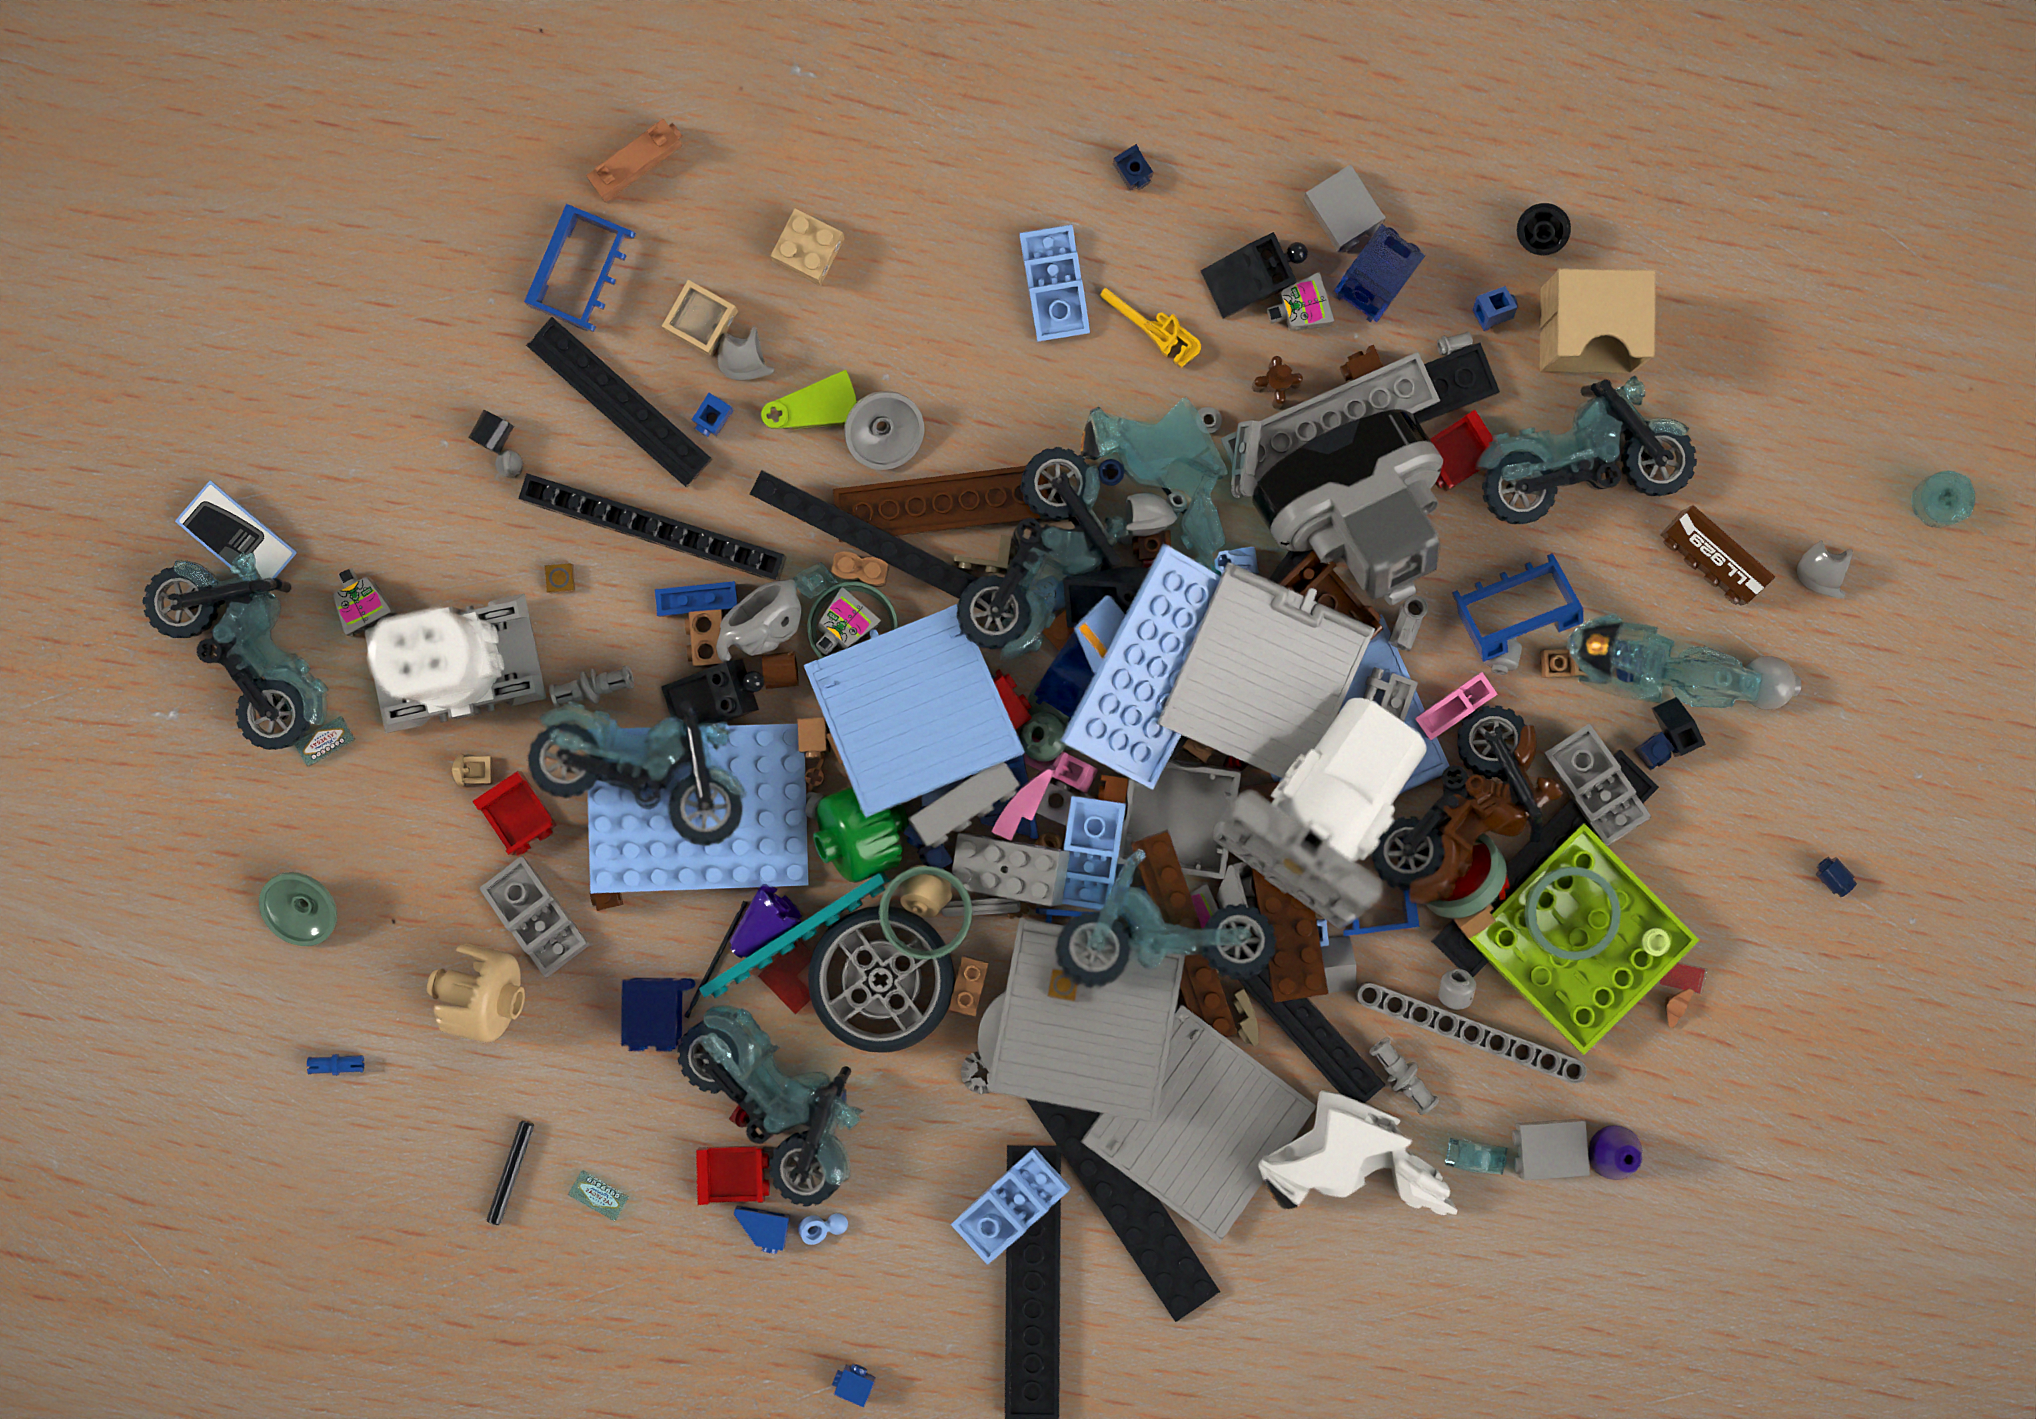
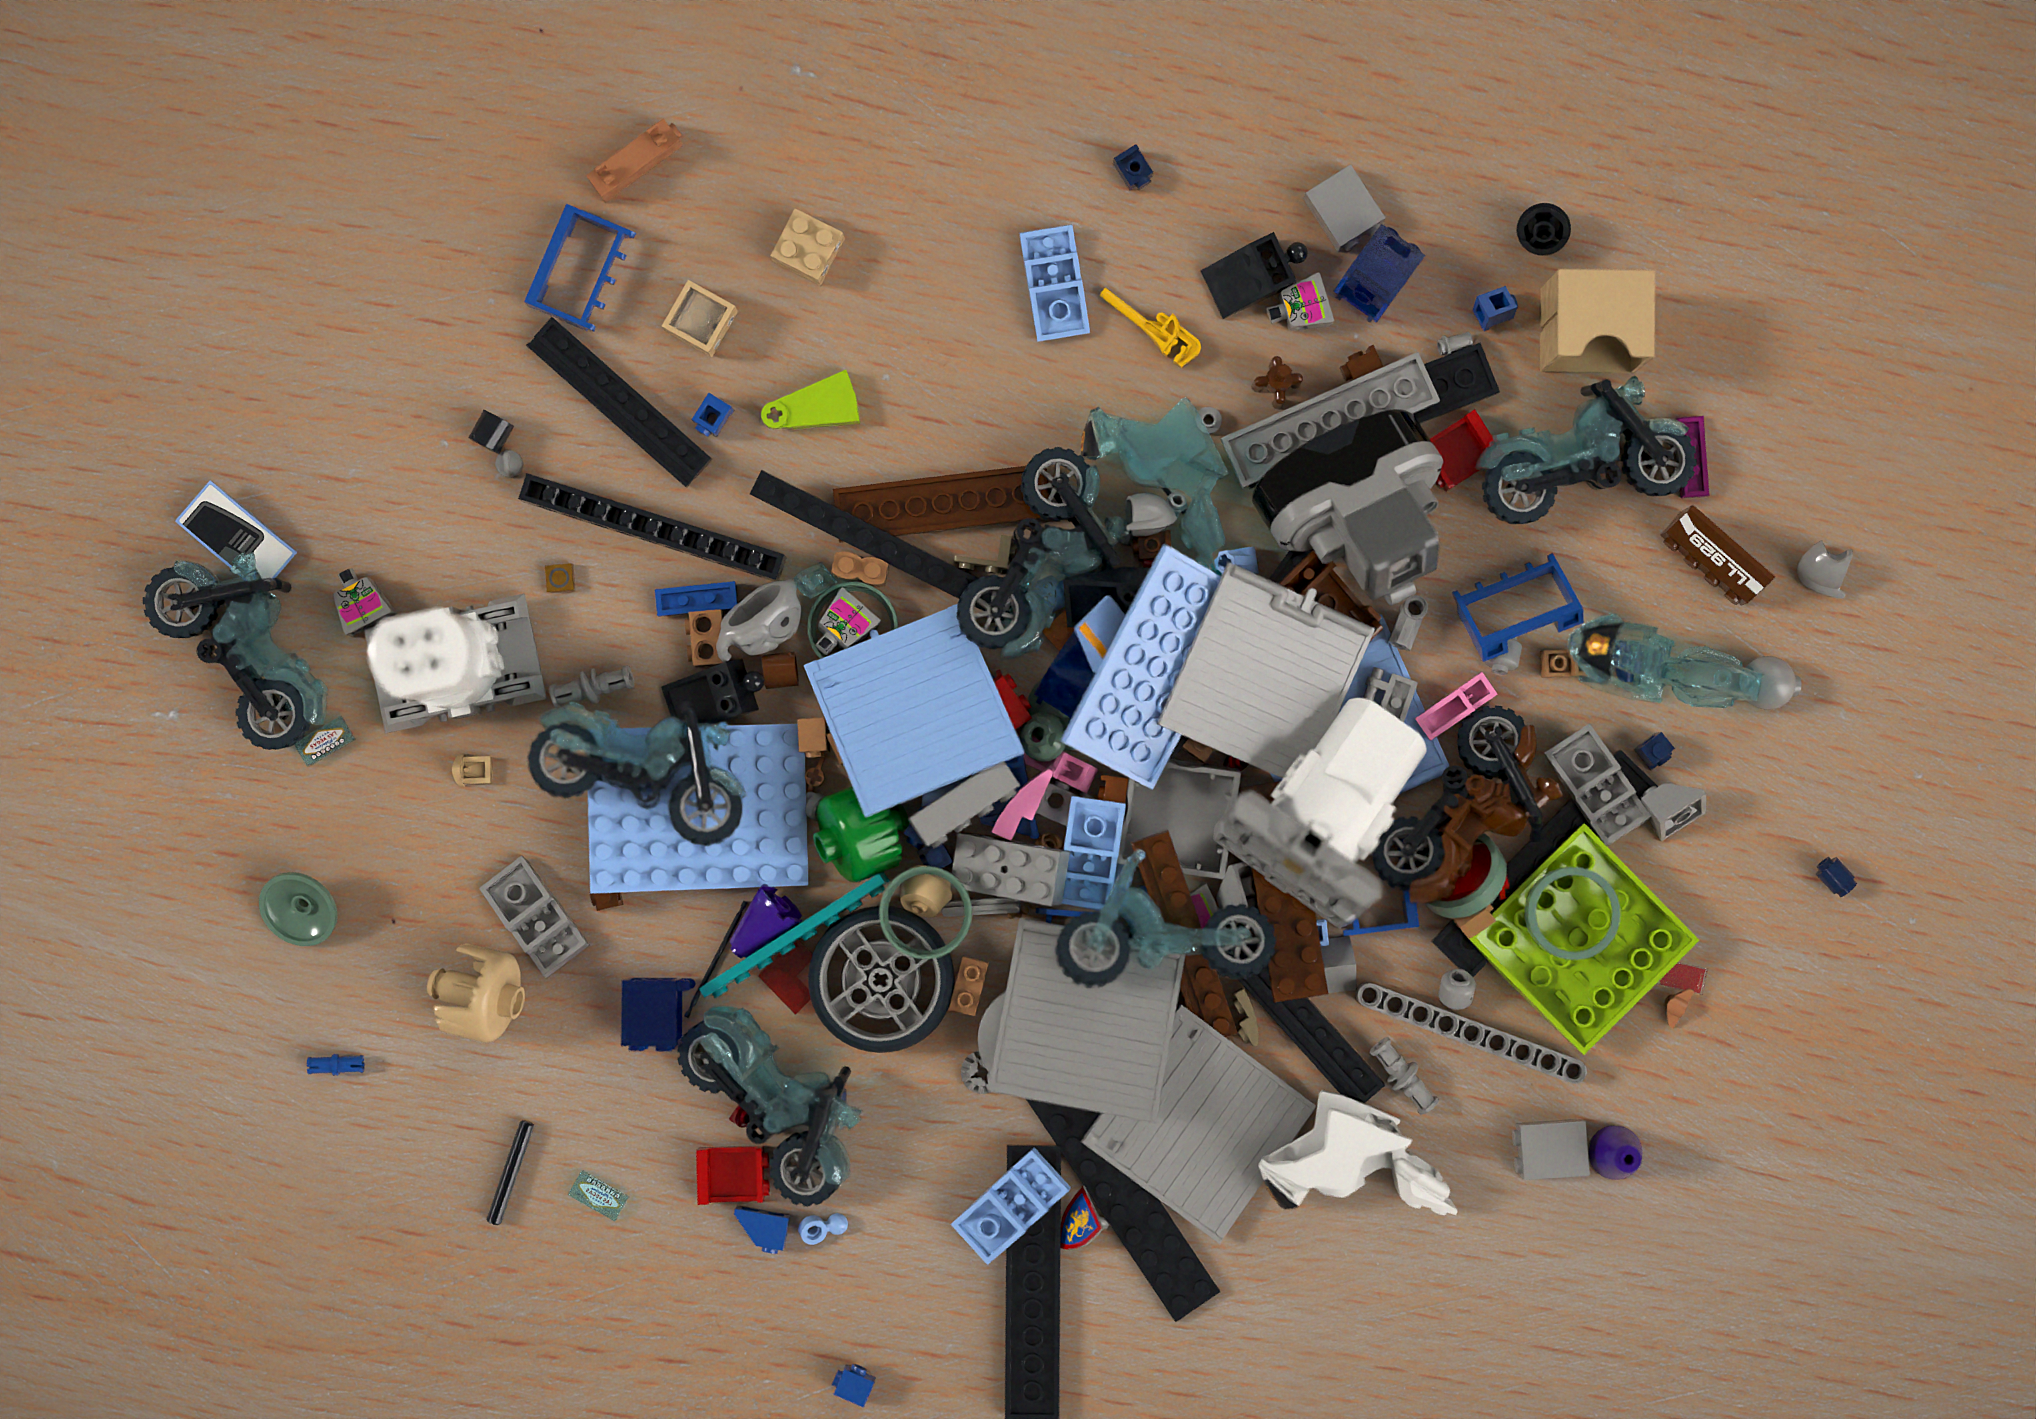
(516, 813): red panel -> none
(742, 357): light grey piece -> none
(892, 443): light grey dish -> none
(1061, 986): pearl gold tile -> none
(1080, 1222): none -> shield
(1108, 465): dark blue cone -> none
(1245, 458): light grey hinge -> none
(1476, 1156): clear light blue slope -> none
(1656, 942): yellowish green plate -> none
(1673, 807): none -> light grey slope
(1678, 726): black slope -> none
(1698, 485): none -> magenta tile
(1936, 512): clear light blue brick -> none

